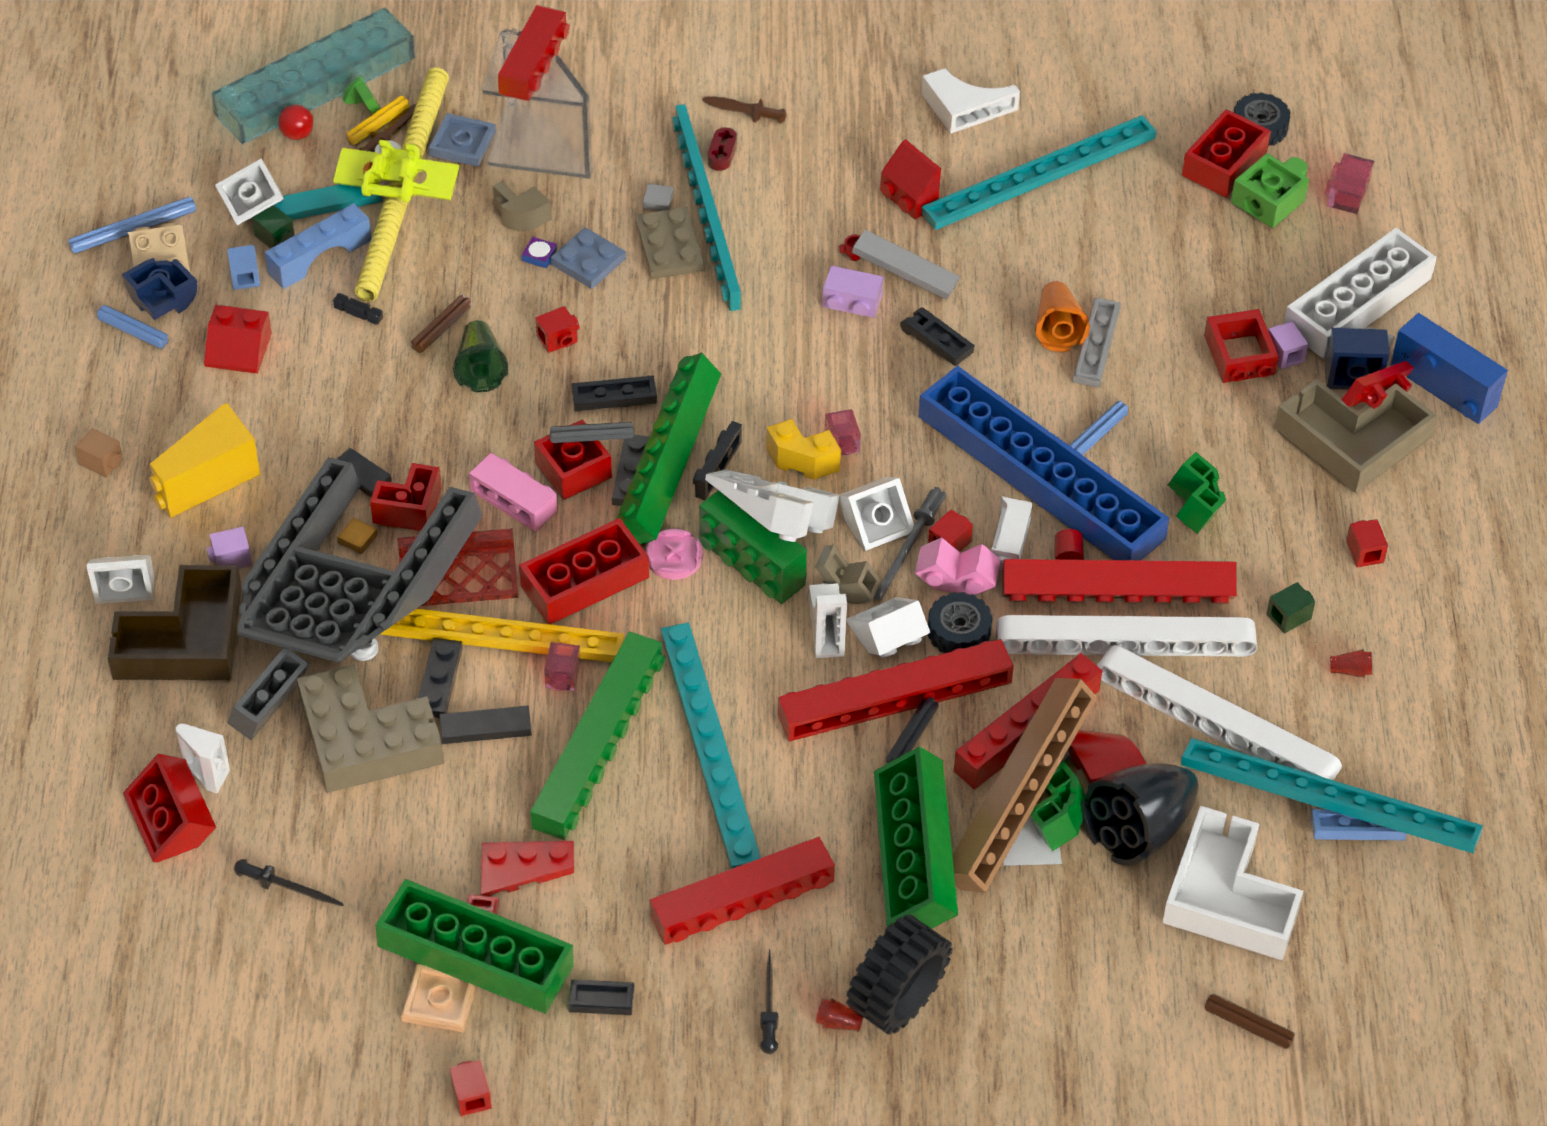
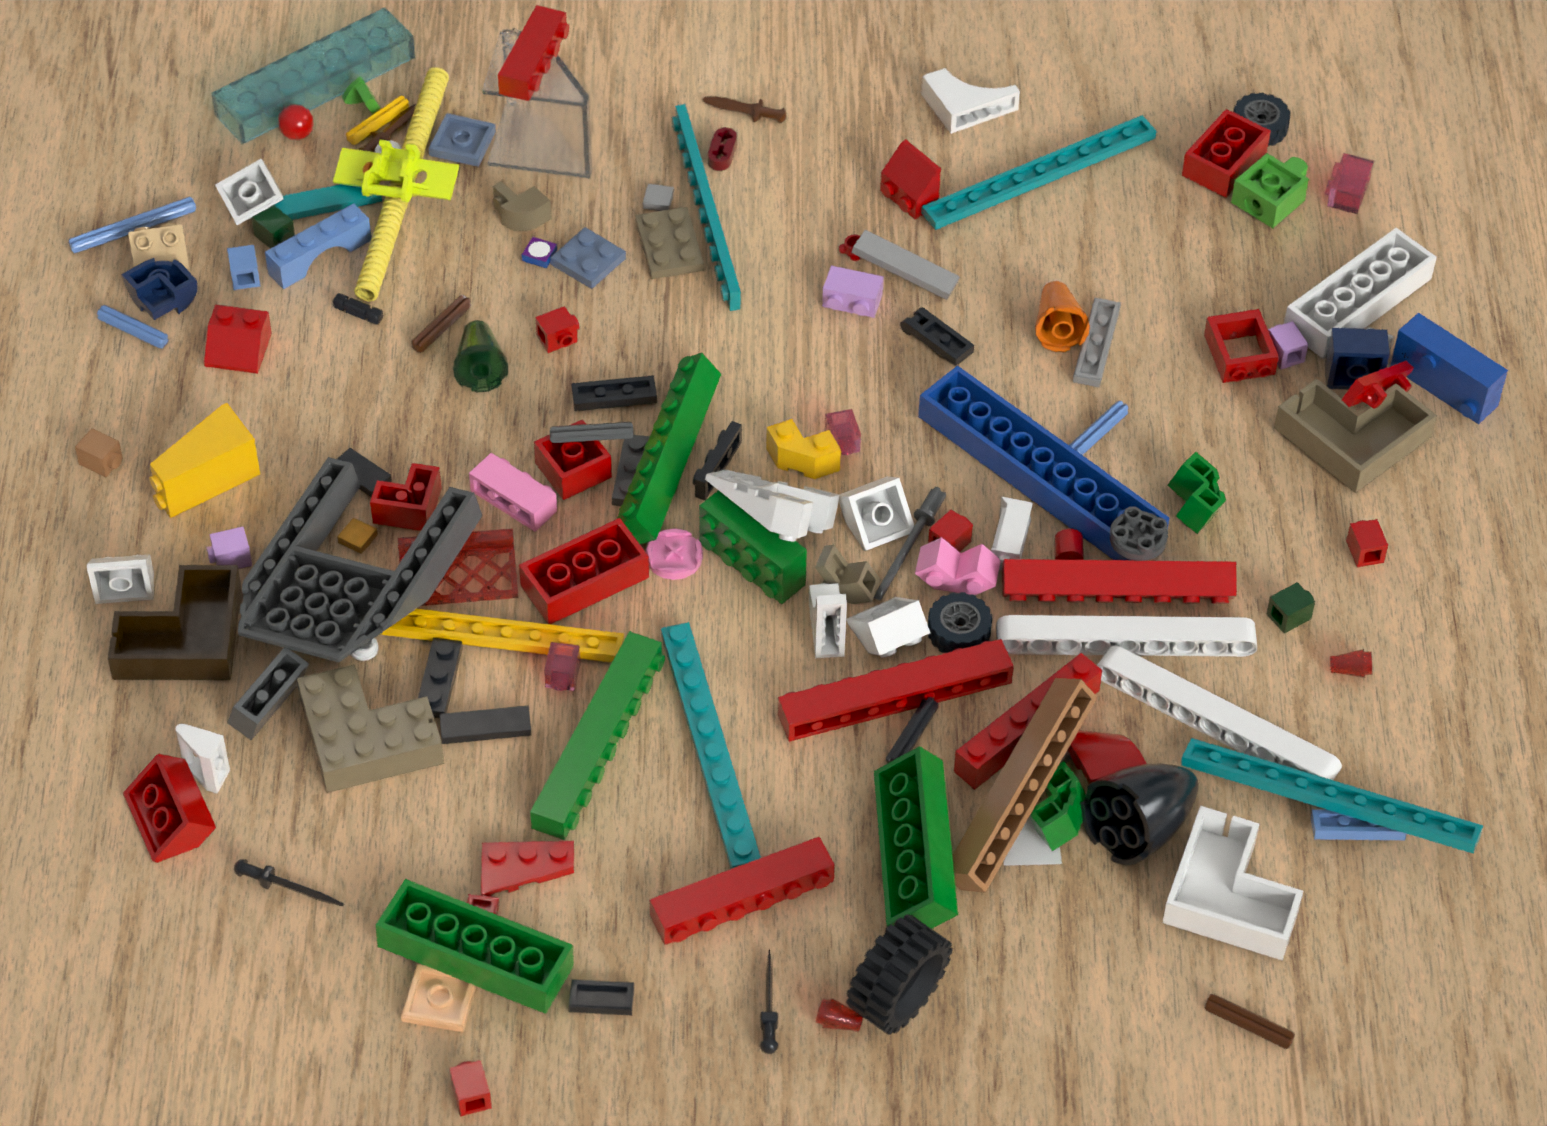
(1138, 535): none -> dark grey tile

